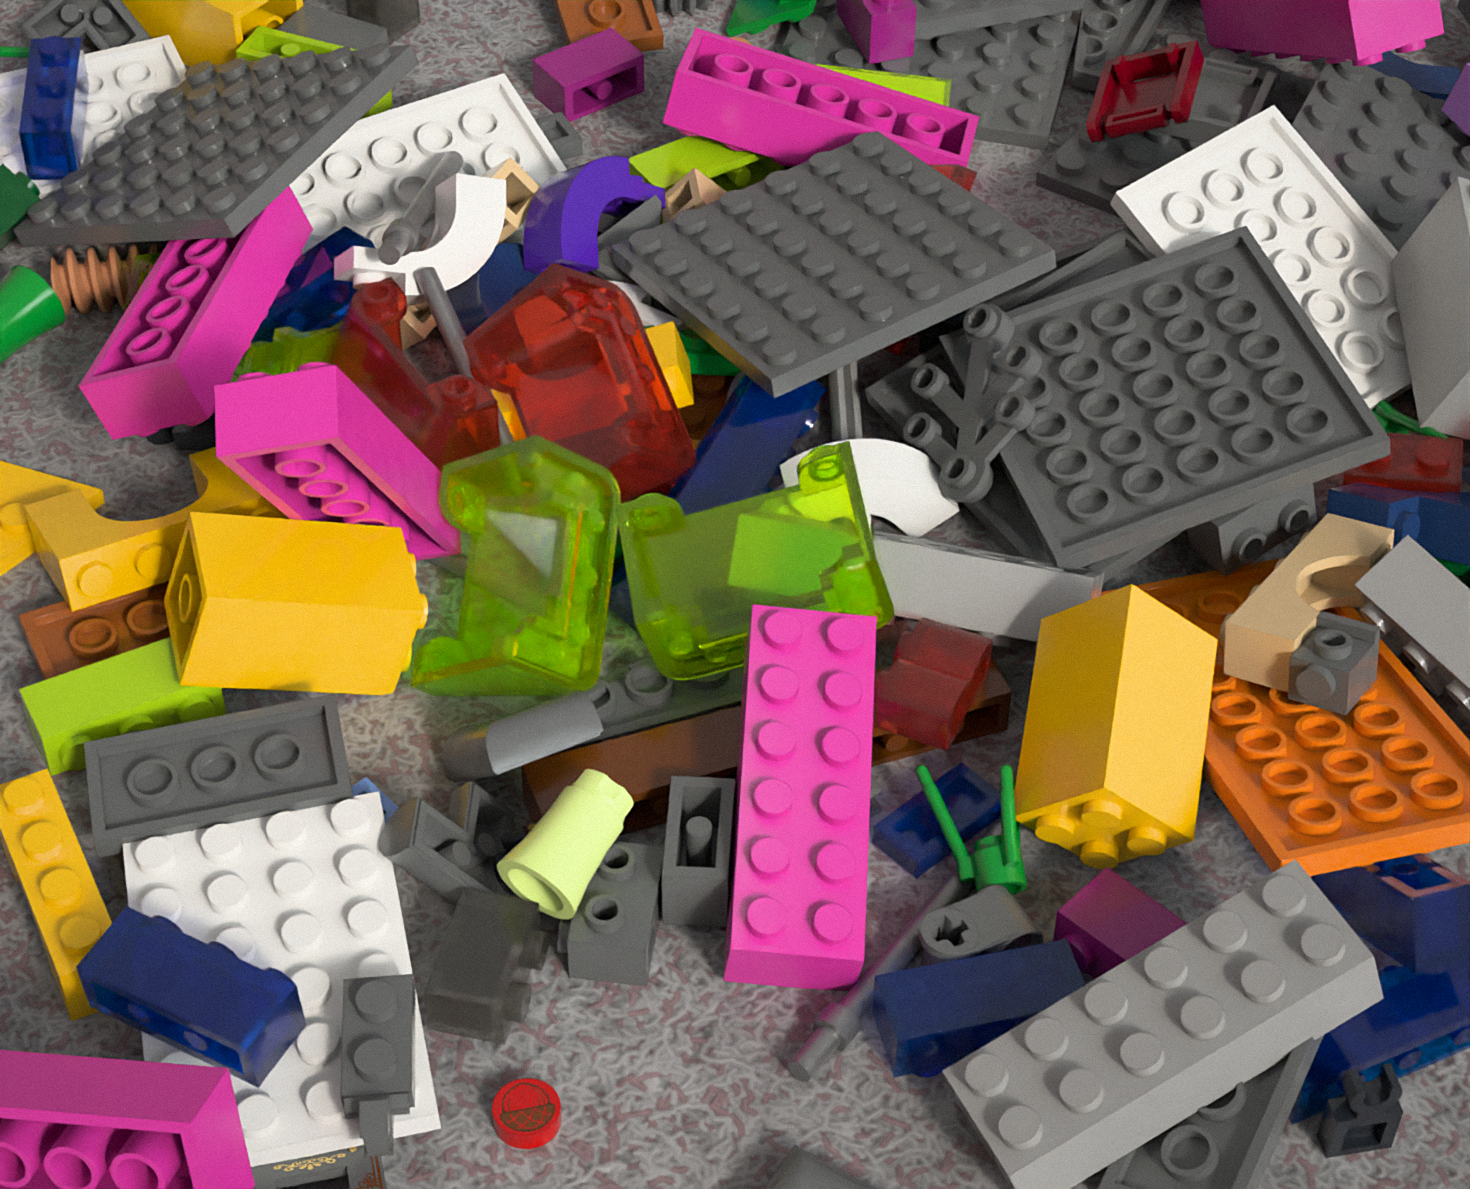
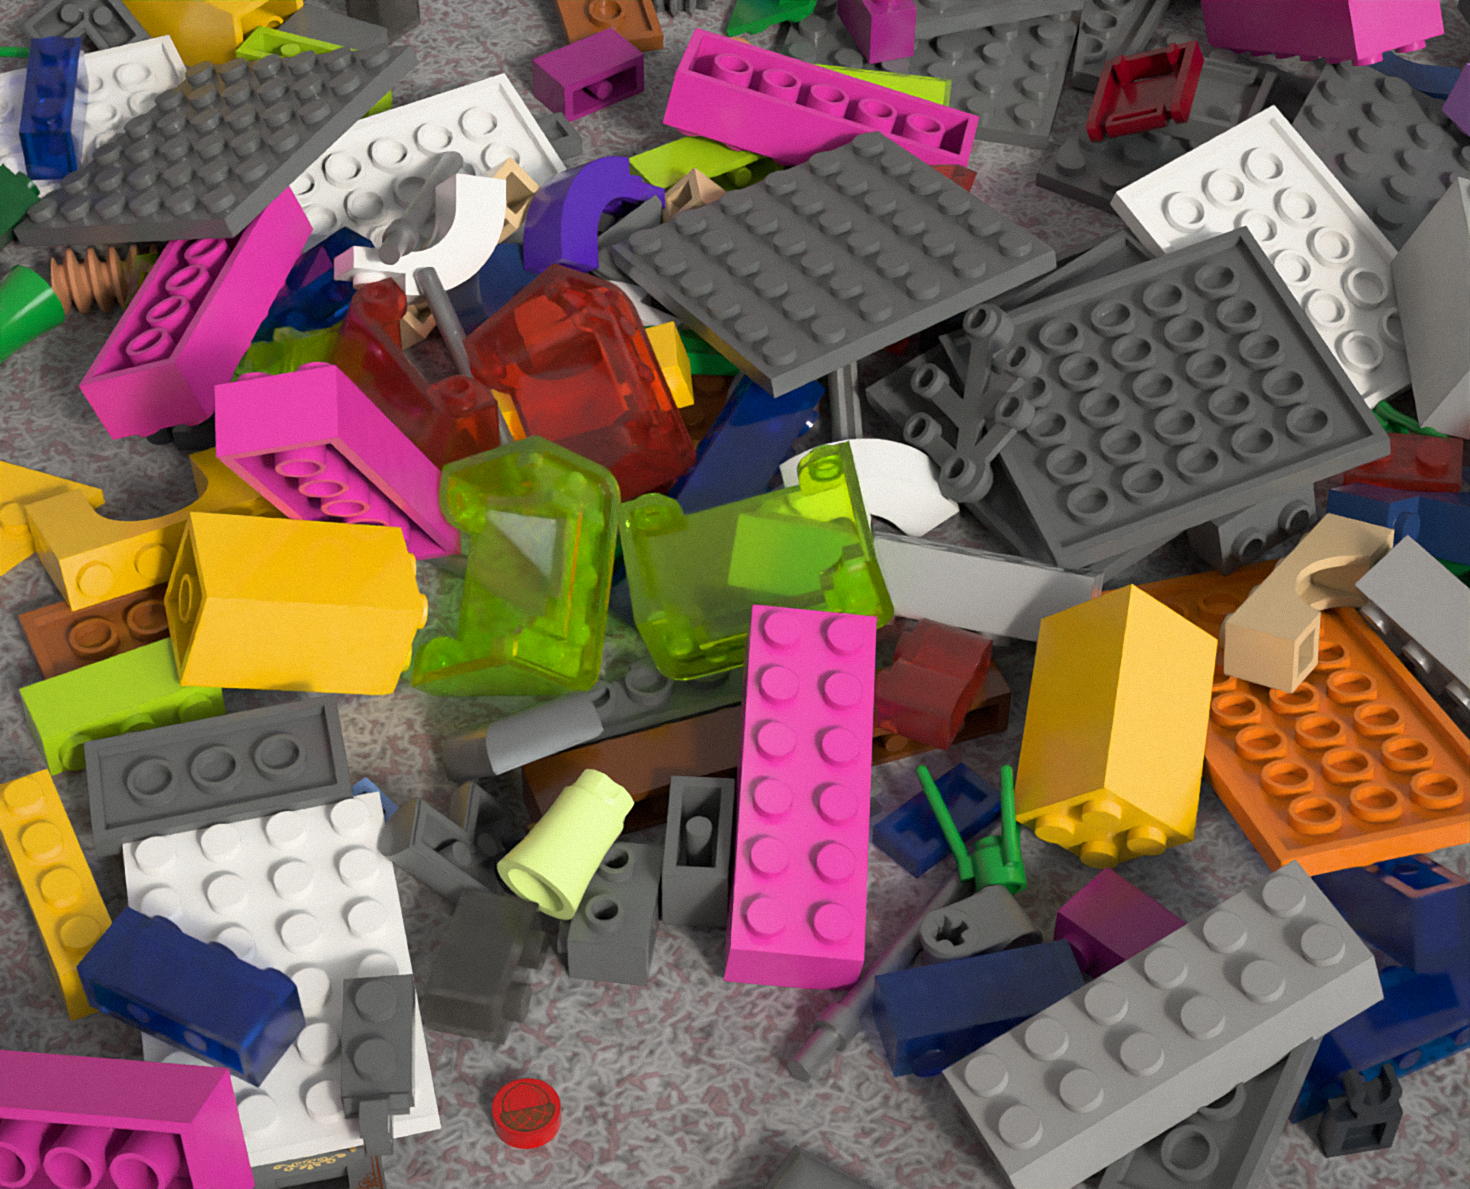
(1334, 663): dark grey brick -> none

